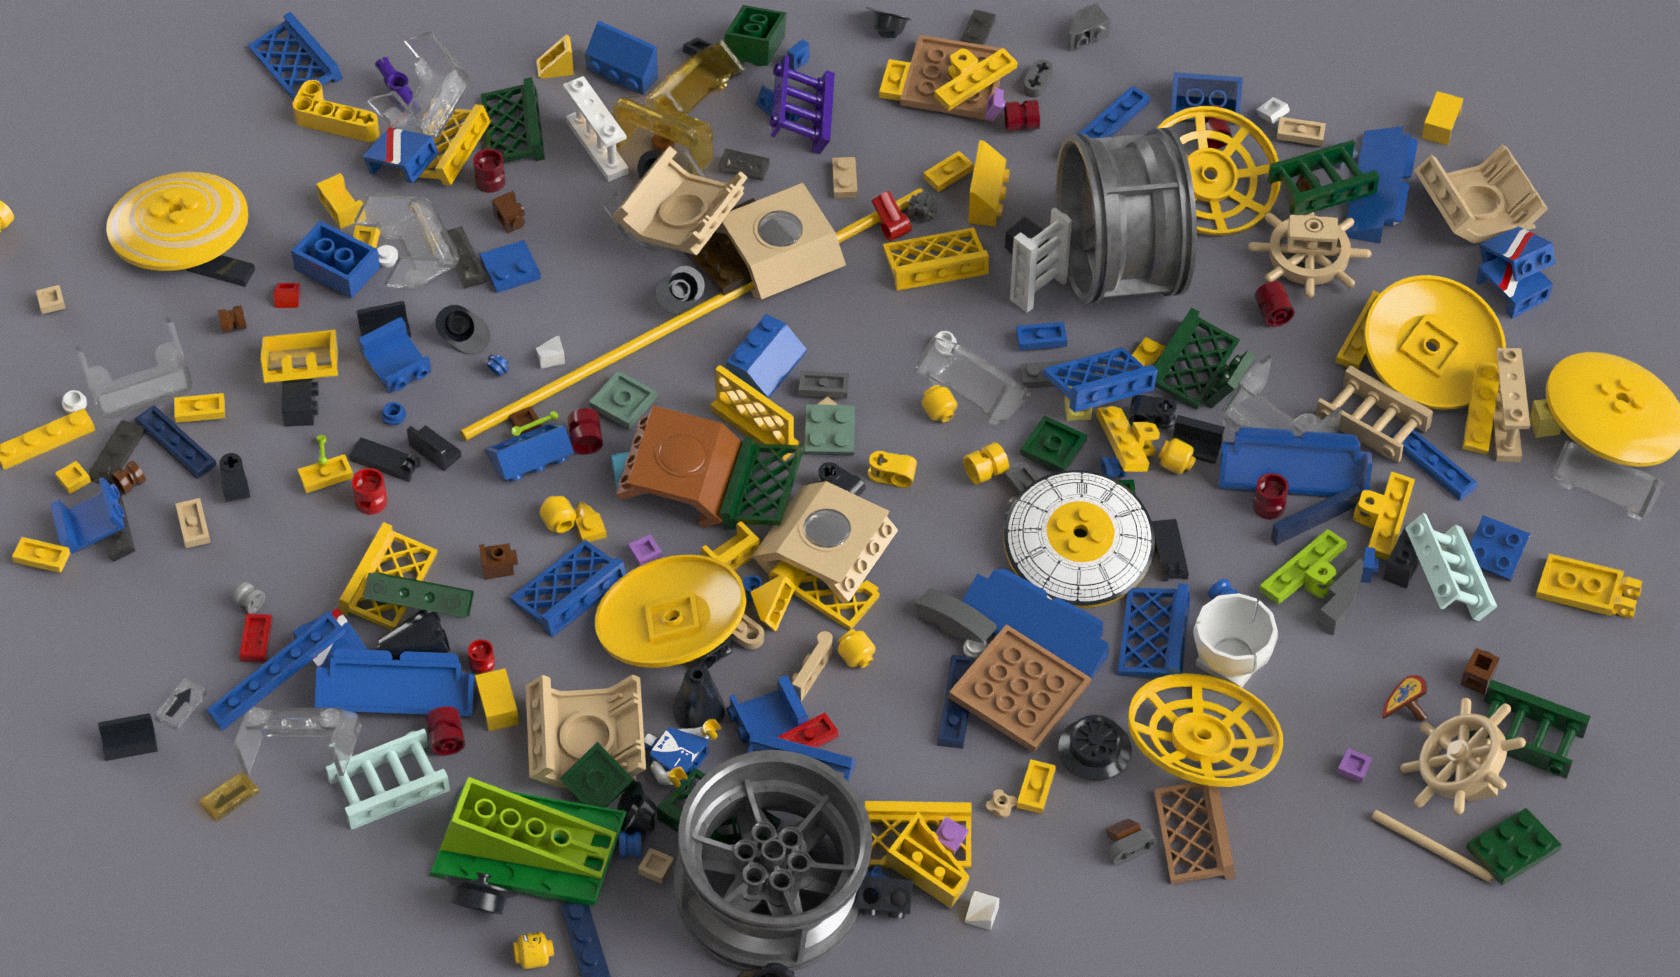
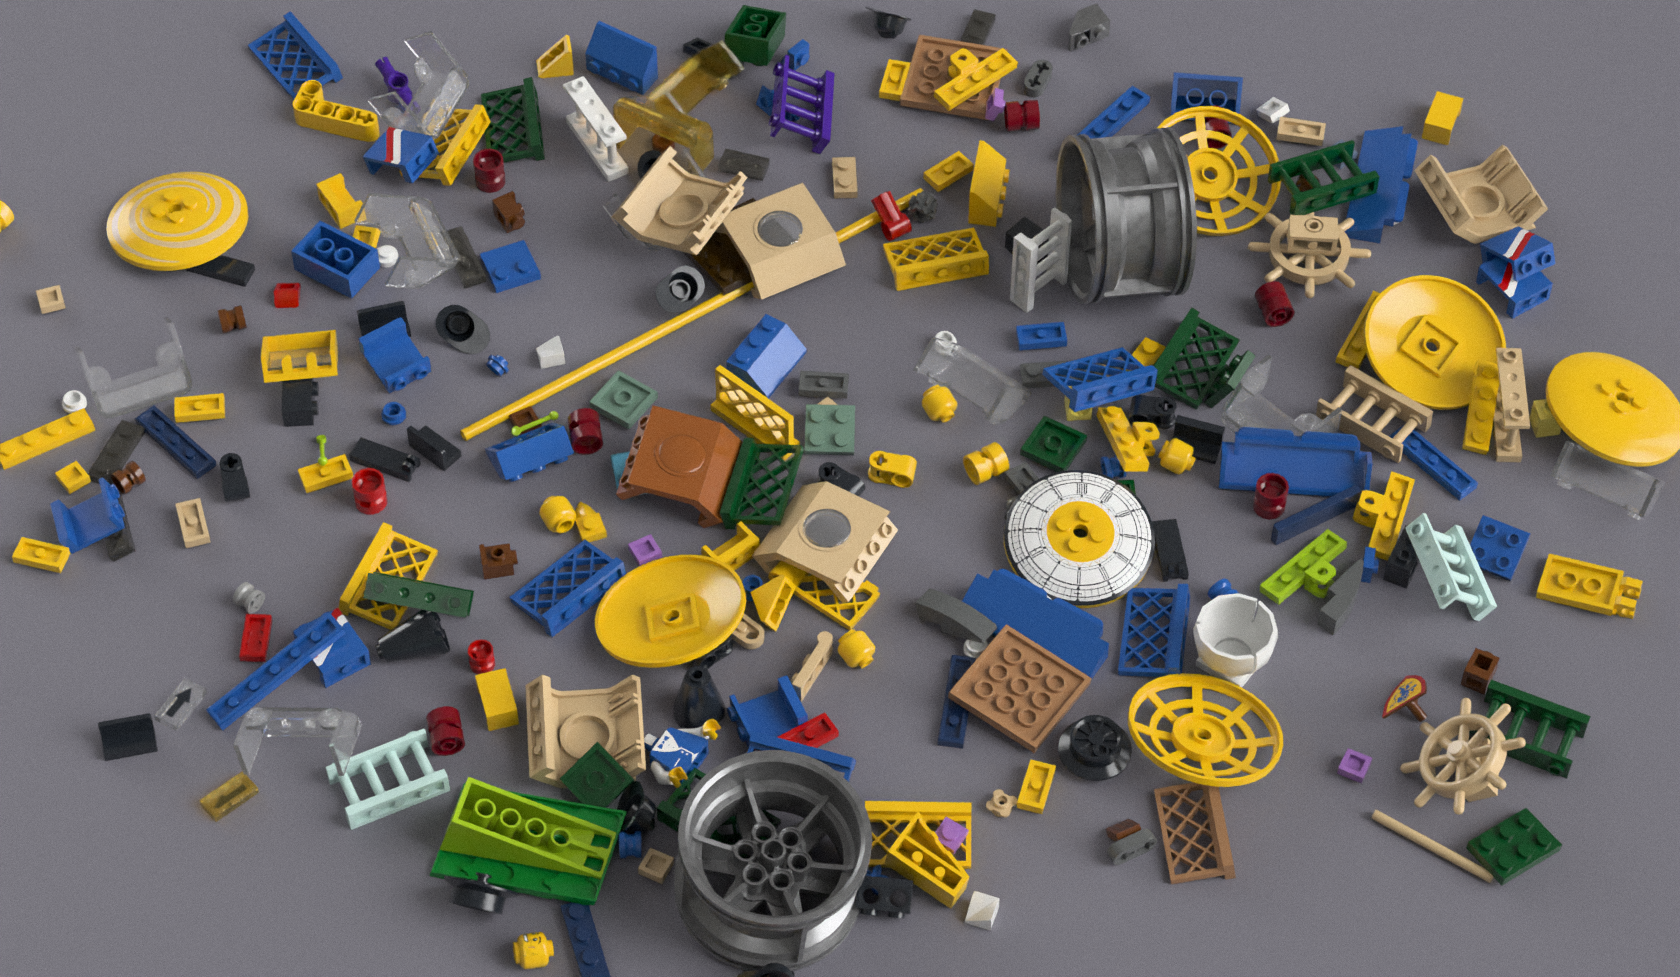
(378, 684): blue slope -> none

